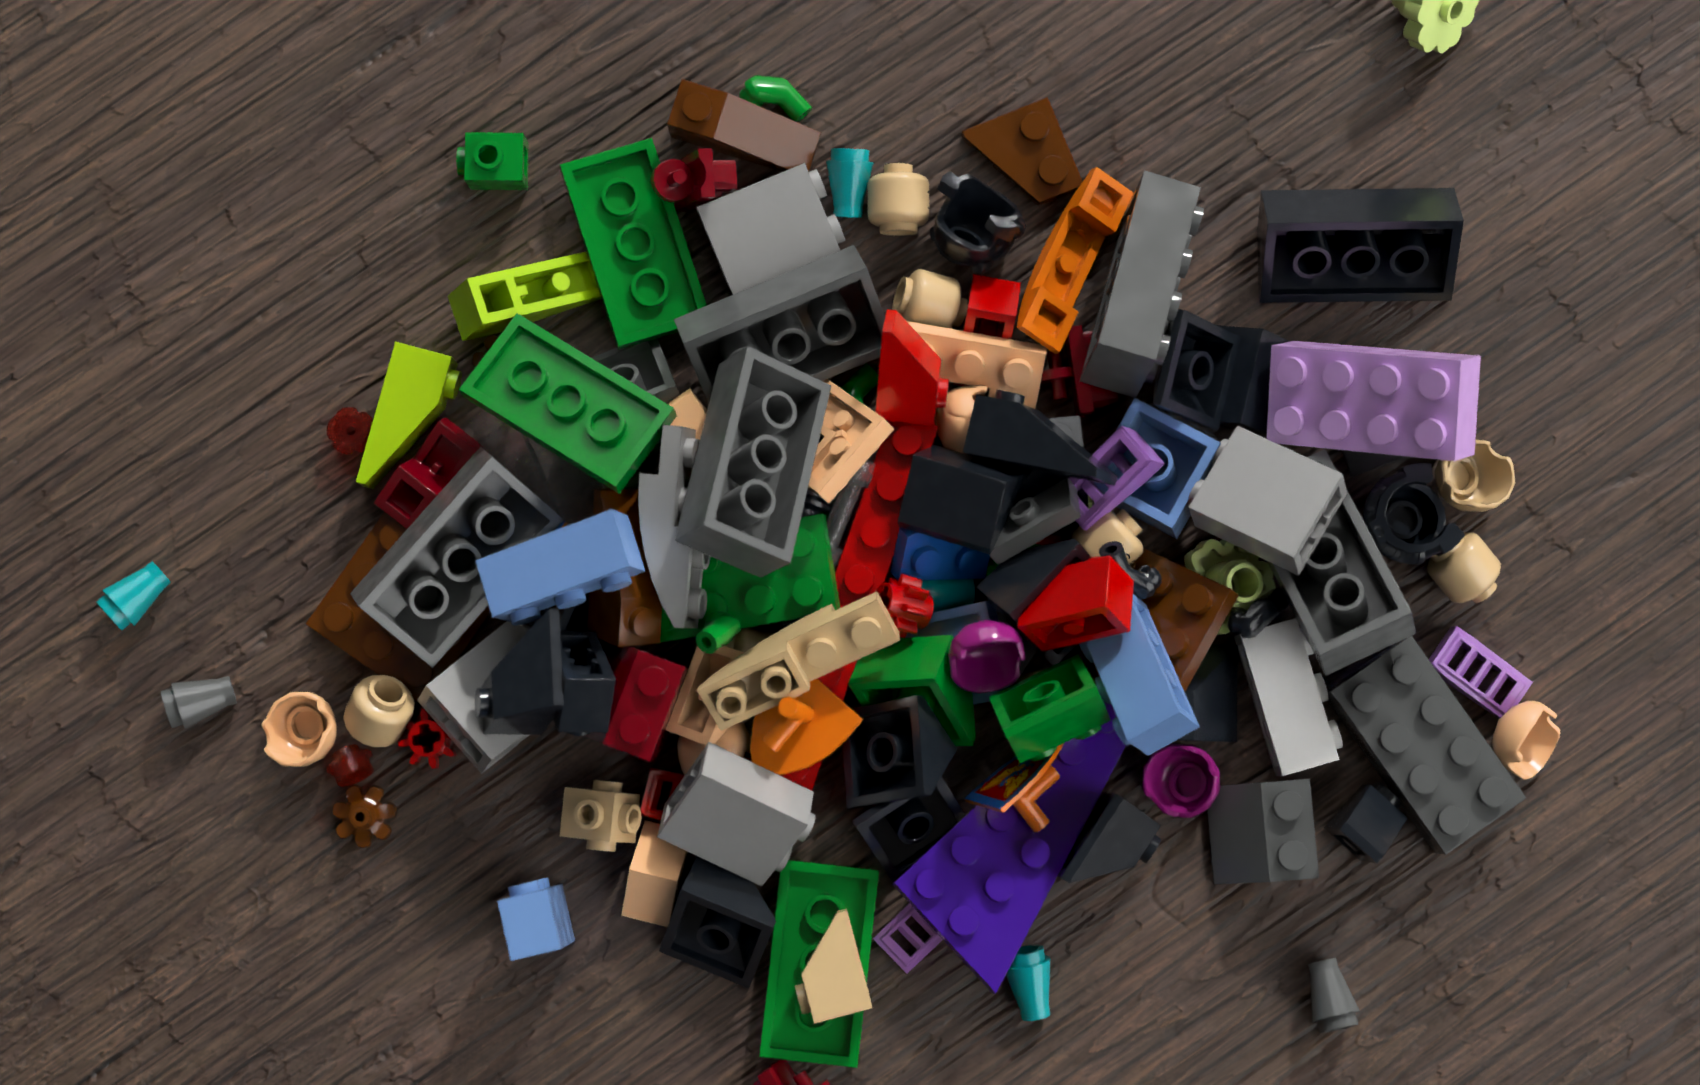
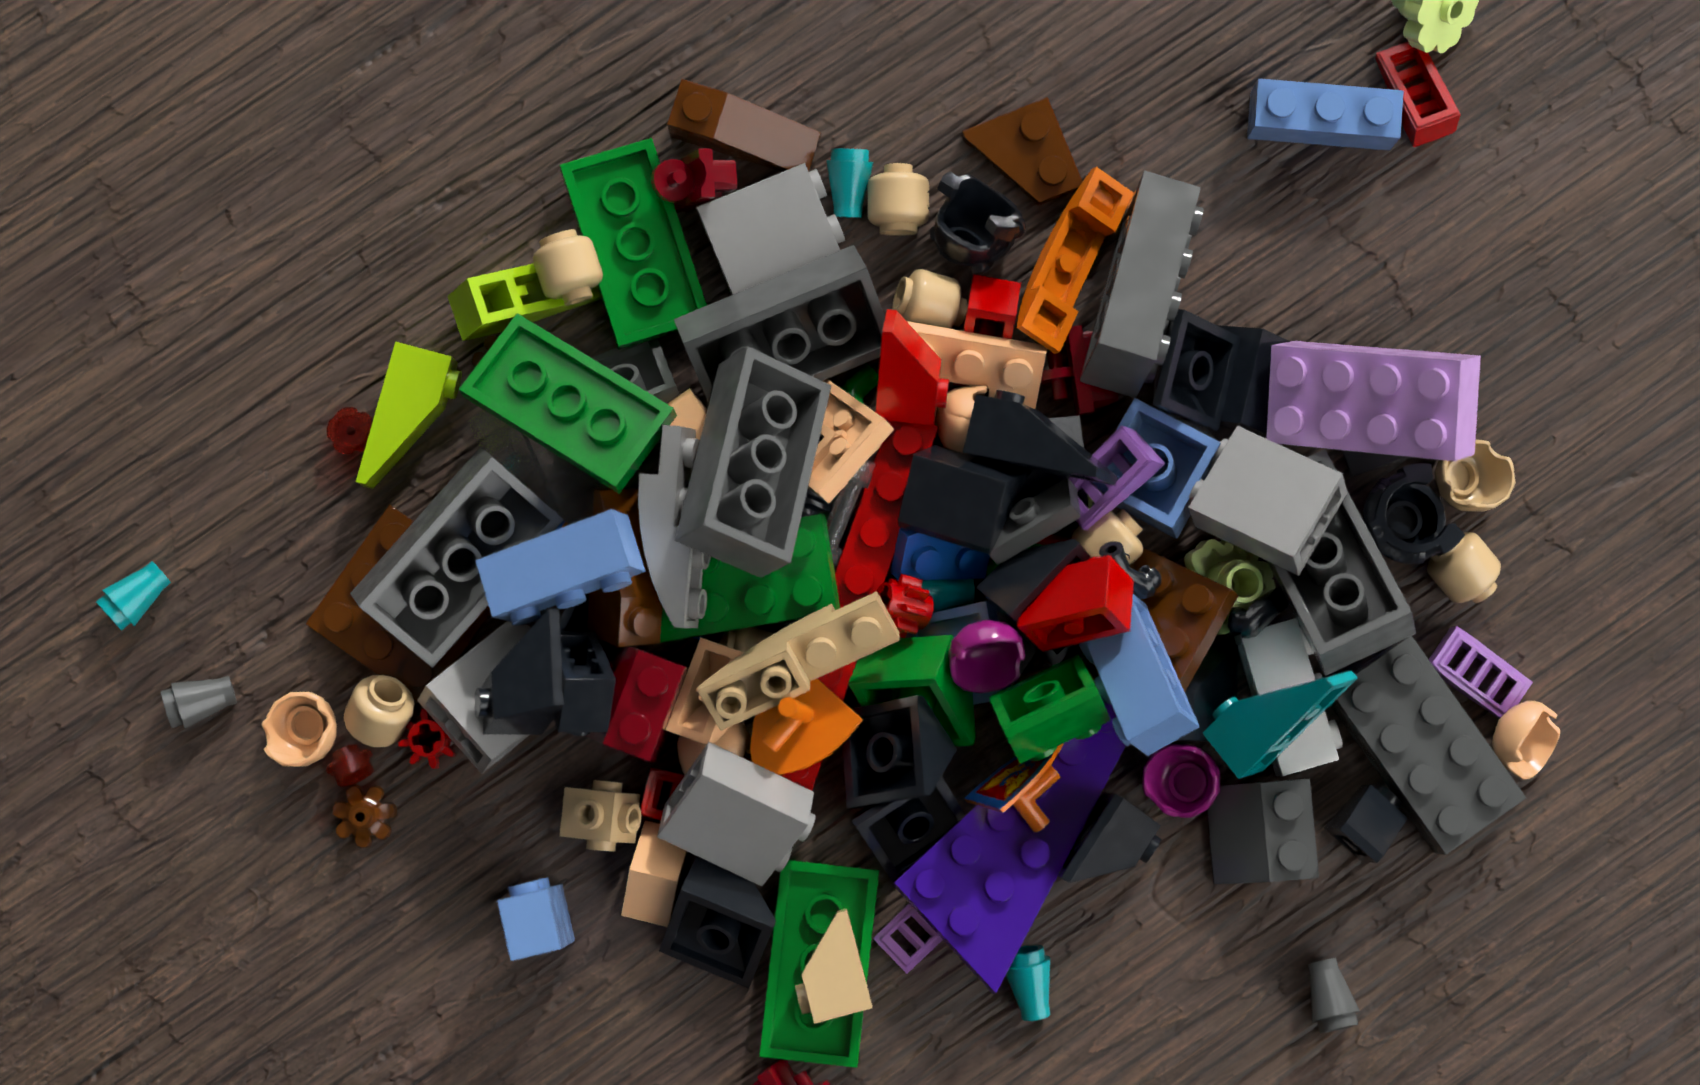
(425, 475): dark red slope -> none
(494, 161): green brick -> none
(567, 267): none -> tan head
(717, 631): green arm -> none
(776, 91): green arm -> none
(1259, 728): none -> teal slope
(1325, 114): none -> medium blue brick
(1358, 245): black slope -> none
(1430, 119): none -> red slope

